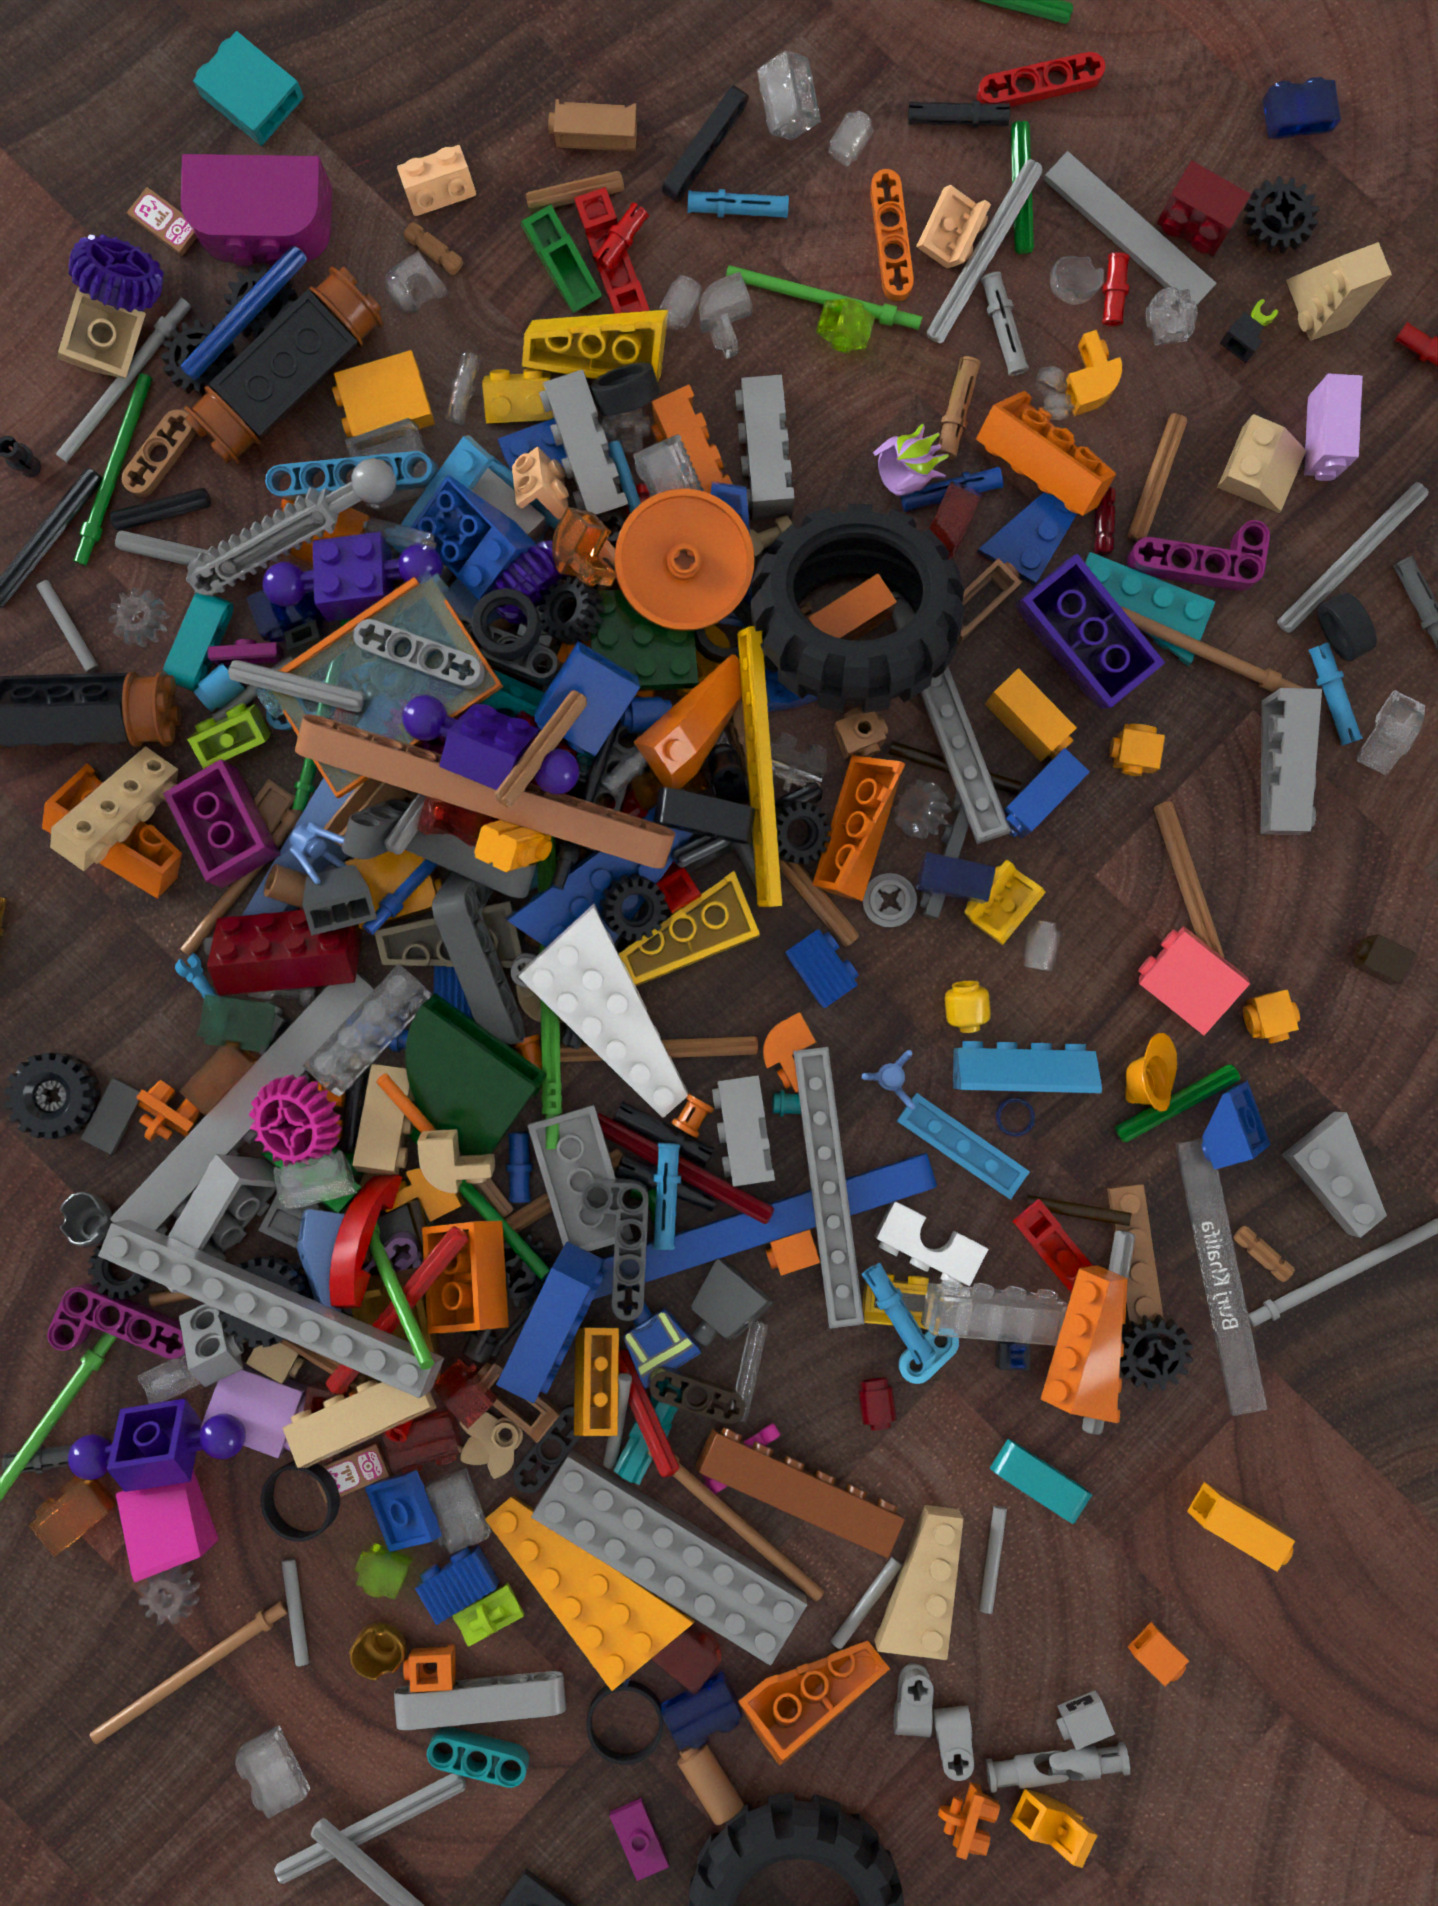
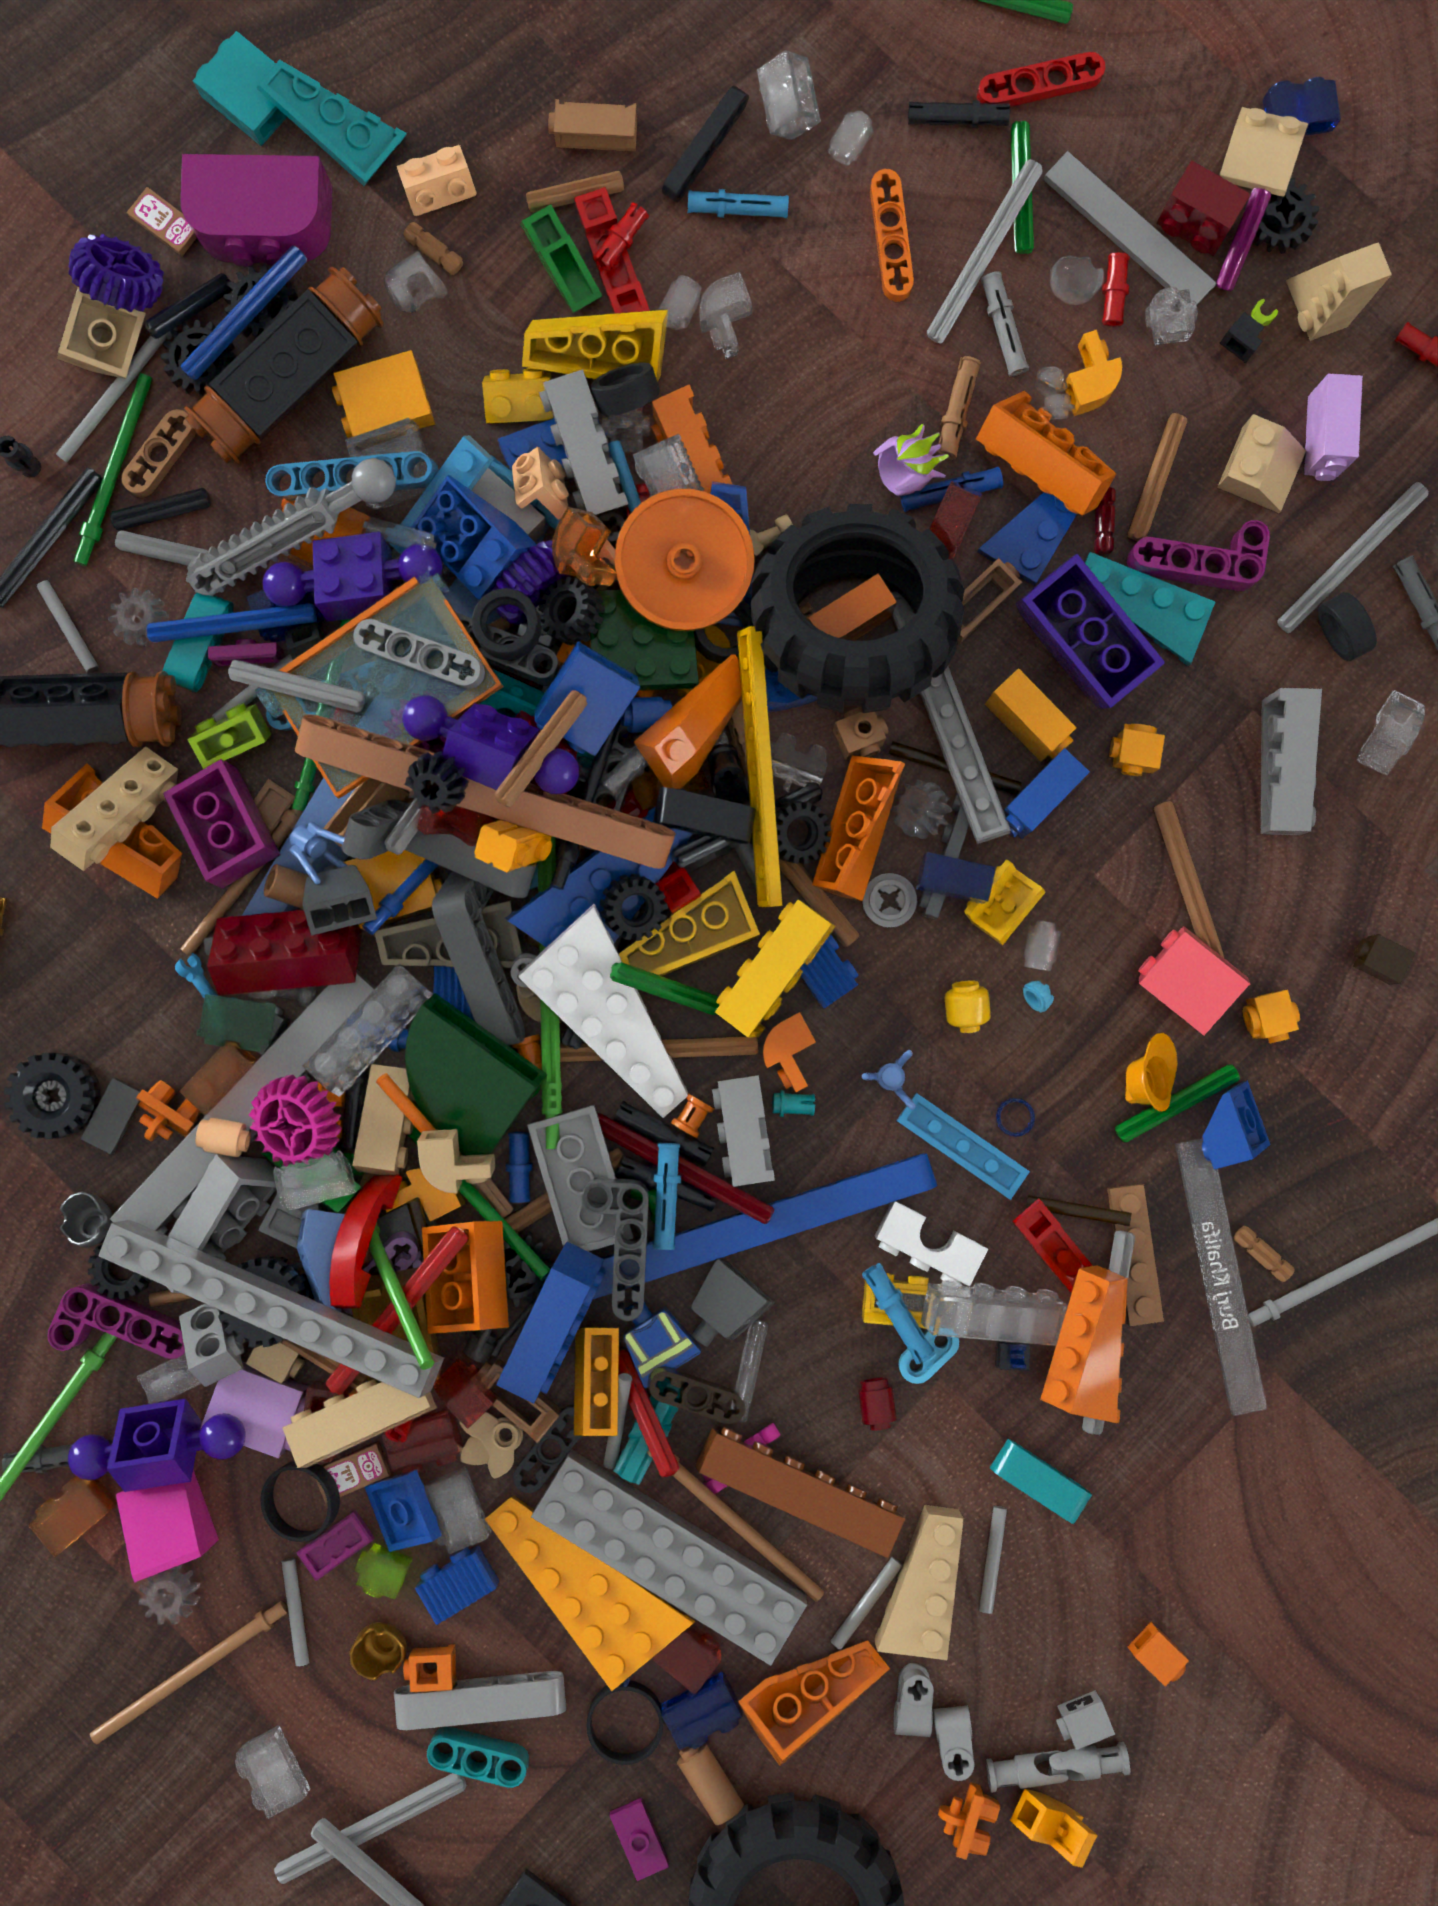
(188, 306): none -> black axle
(217, 688): dark azure brick -> none
(223, 1137): none -> light nougat brick
(231, 622): none -> blue axle
(335, 1545): none -> magenta plate
(340, 128): none -> teal wing
(436, 782): none -> black gear
(462, 388): clear pin -> none
(488, 1614): lime hips -> none
(664, 988): none -> green axle
(767, 447): light grey wedge -> none
(774, 968): none -> yellow wedge
(793, 1252): orange brick -> none
(828, 1187): light grey tile -> none
(845, 324): clear neon green brick -> none
(886, 314): bright green bar -> none
(953, 228): light nougat bracket -> none
(1026, 1069): dark azure slope -> none
(1038, 996): none -> medium azure piece
(1168, 1356): black gear -> none
(1241, 1527): light orange brick -> none
(1243, 239): none -> magenta axle
(1263, 150): none -> tan slope
(1267, 678): medium nougat bar -> none
(1335, 693): dark azure pin -> none
(1338, 1174): light grey wedge -> none

